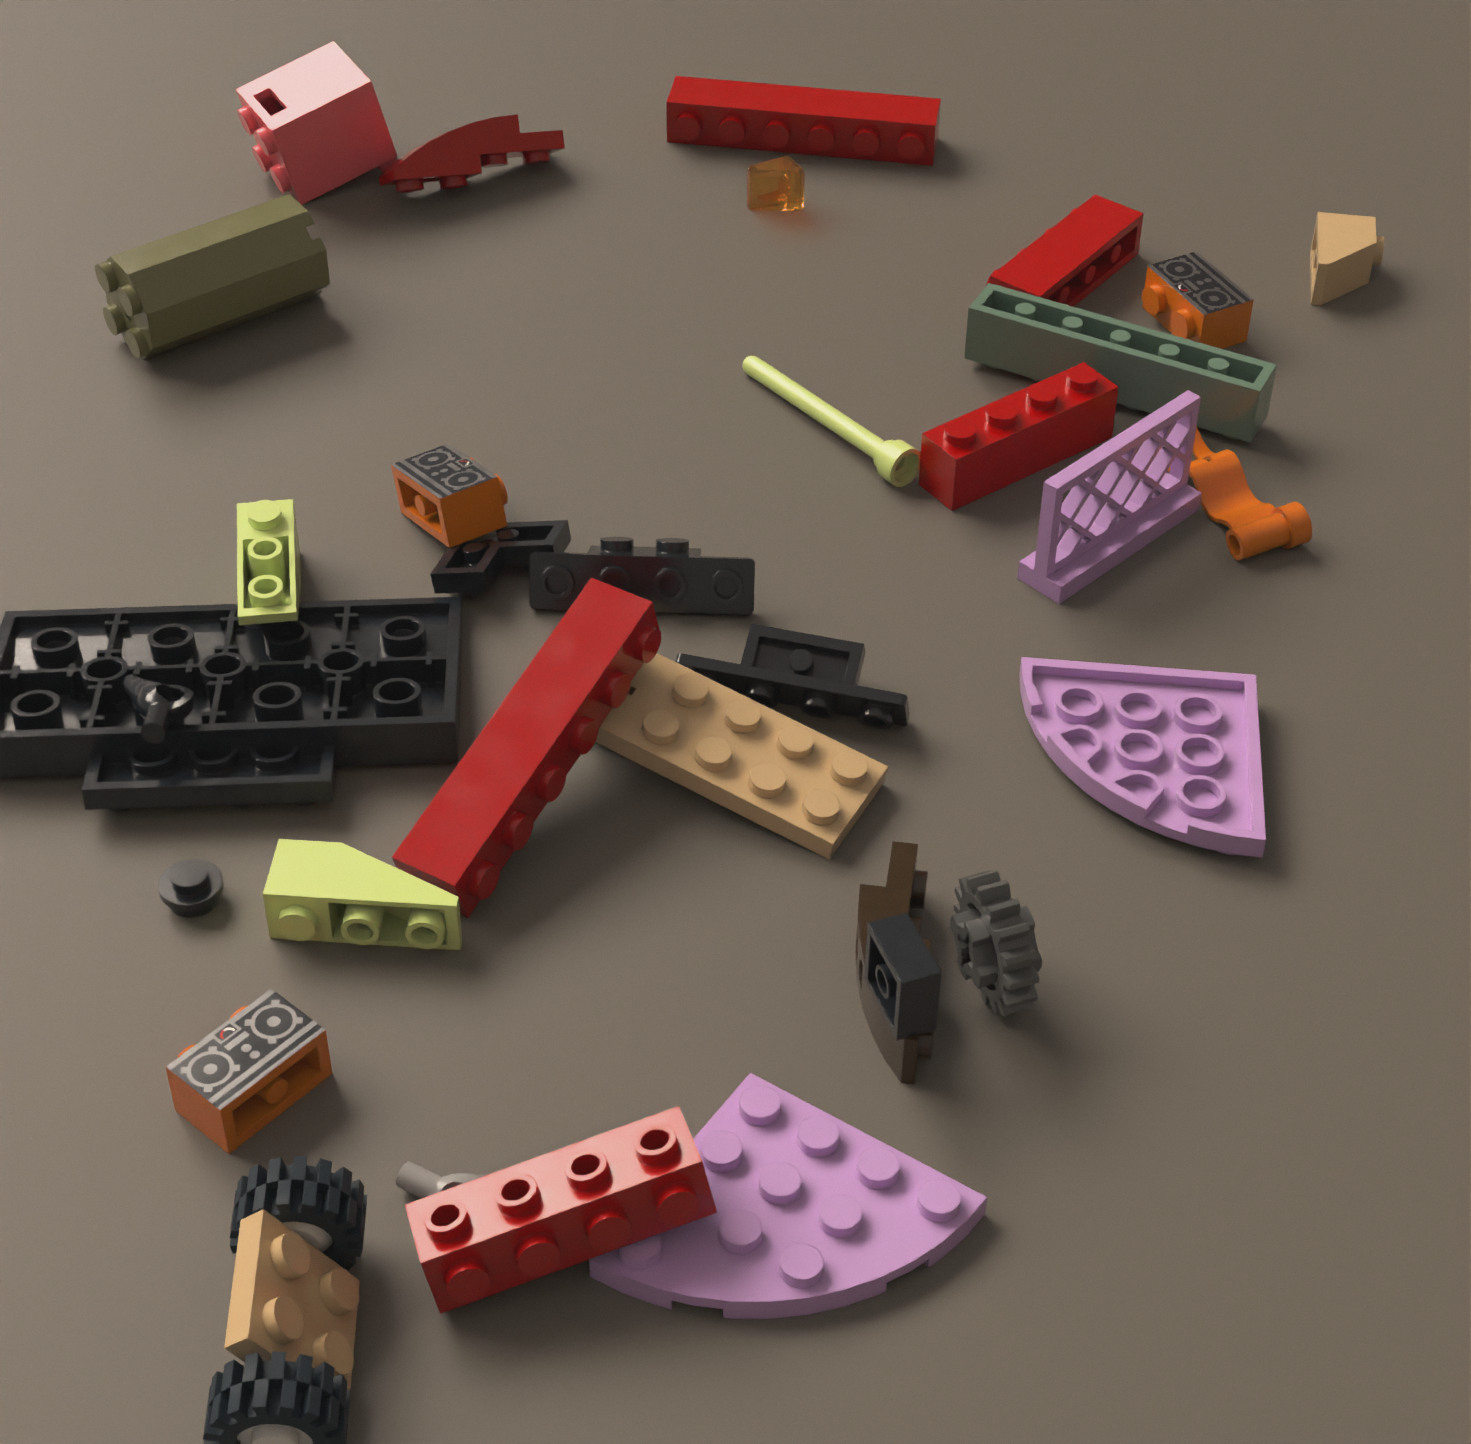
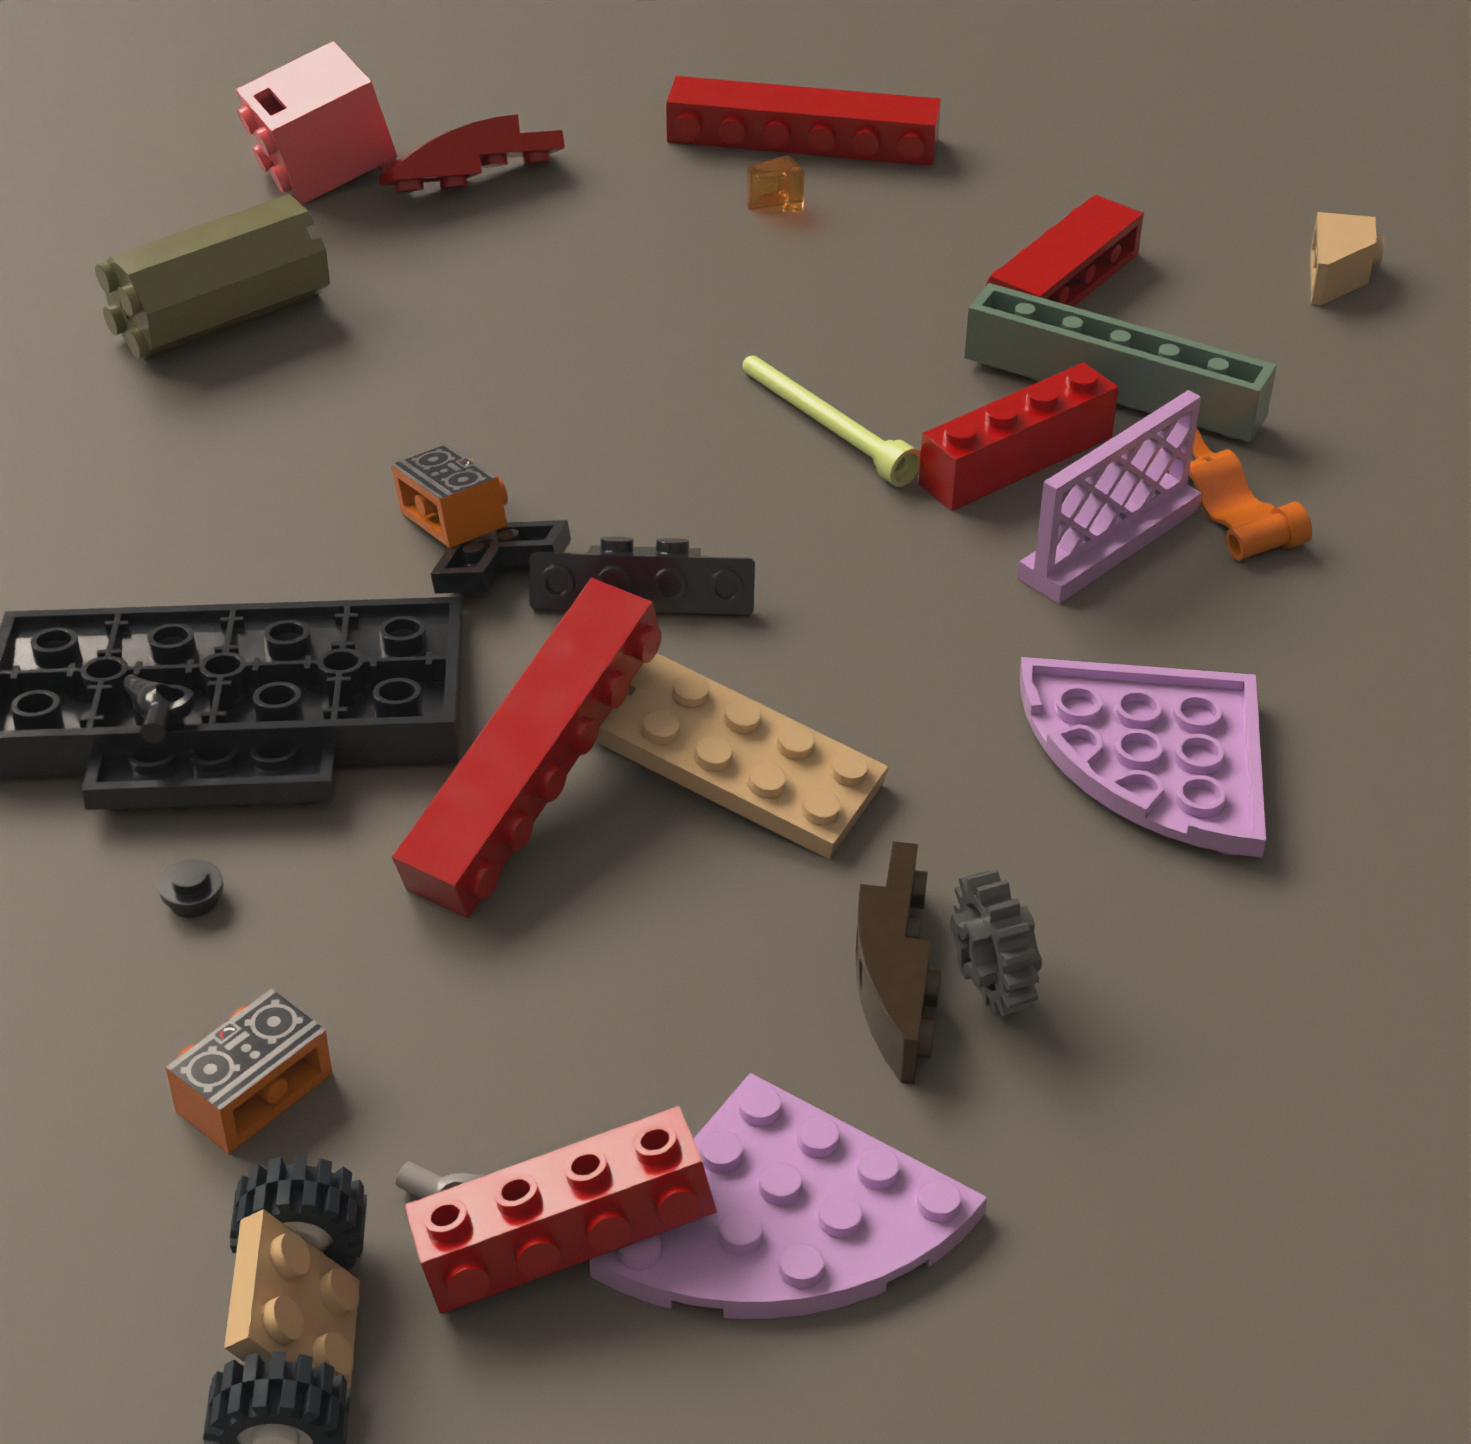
(267, 562): yellowish green slope -> none
(352, 898): yellowish green slope -> none
(807, 673): black bracket -> none
(902, 976): black piece -> none
(1197, 301): brick -> none

